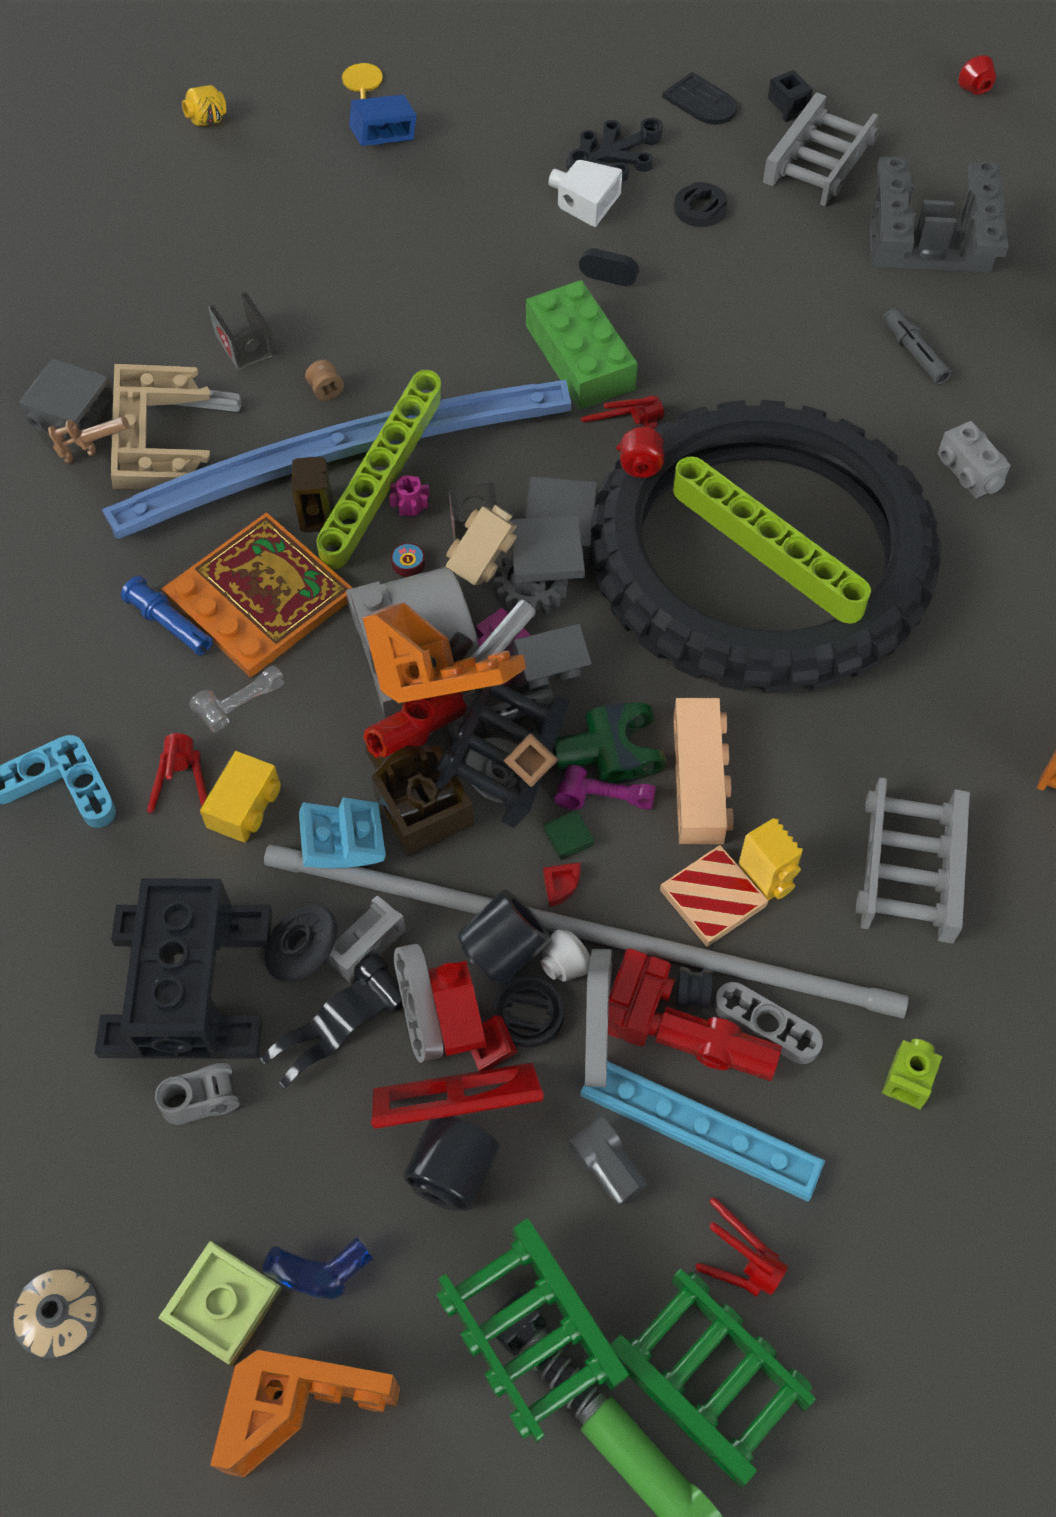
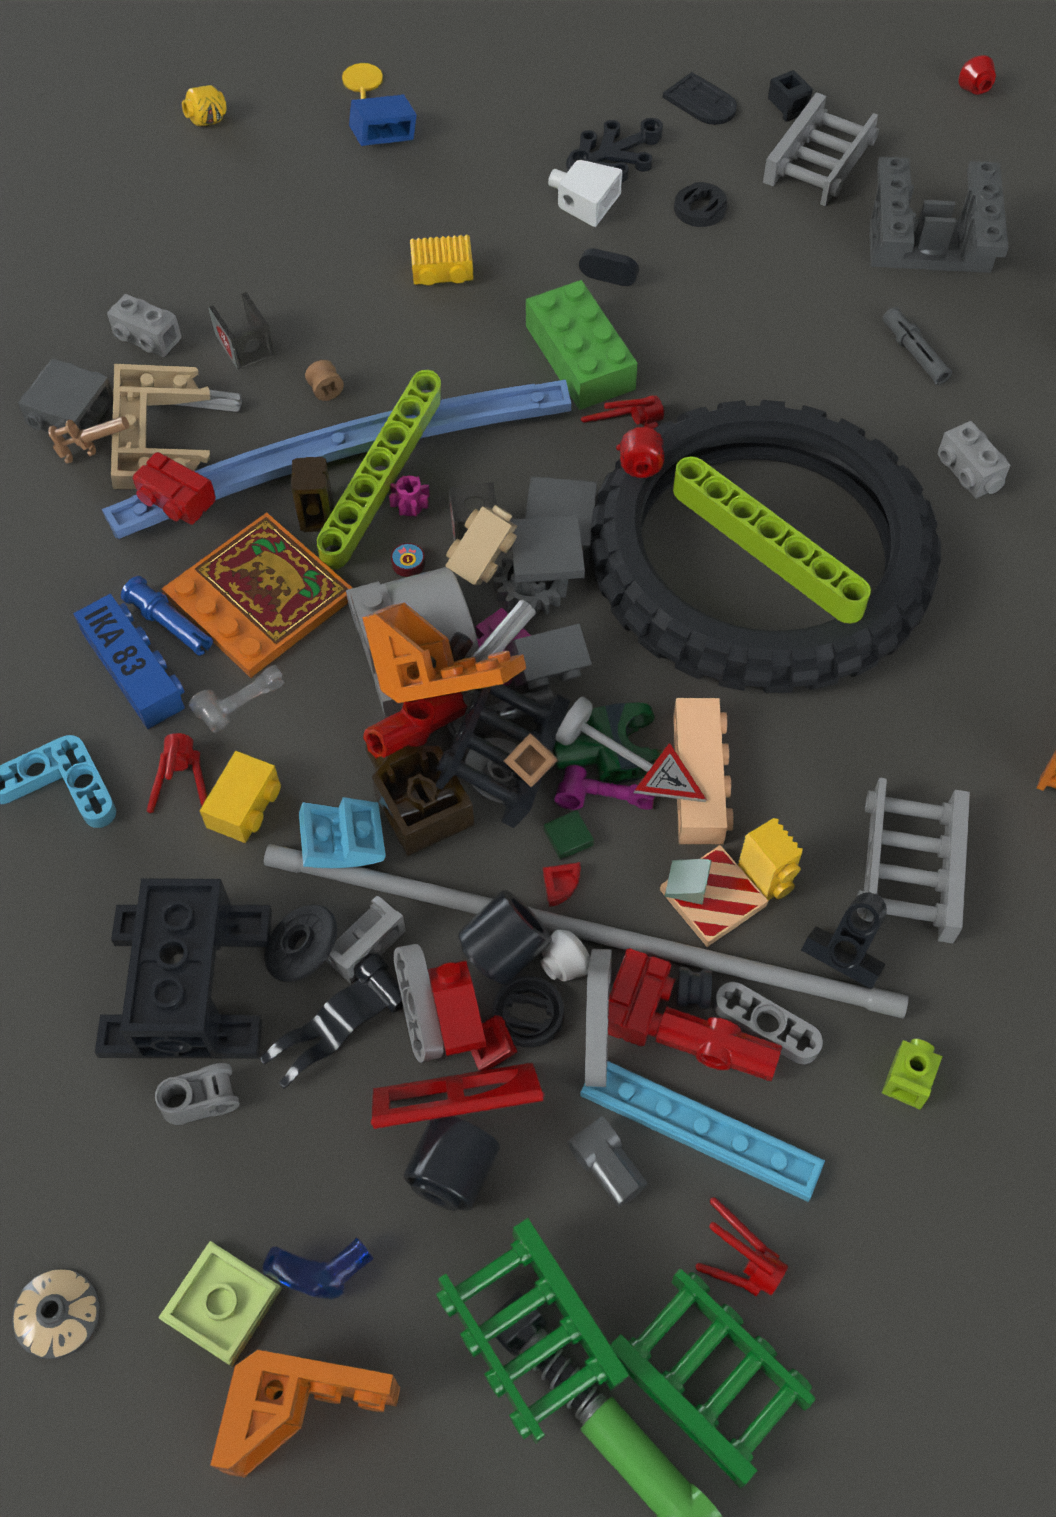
(130, 661): none -> blue brick
(144, 325): none -> light grey brick
(173, 488): none -> red brick
(441, 260): none -> yellow brick
(664, 778): none -> light grey piece
(688, 880): none -> sand green slope
(860, 933): none -> black tile

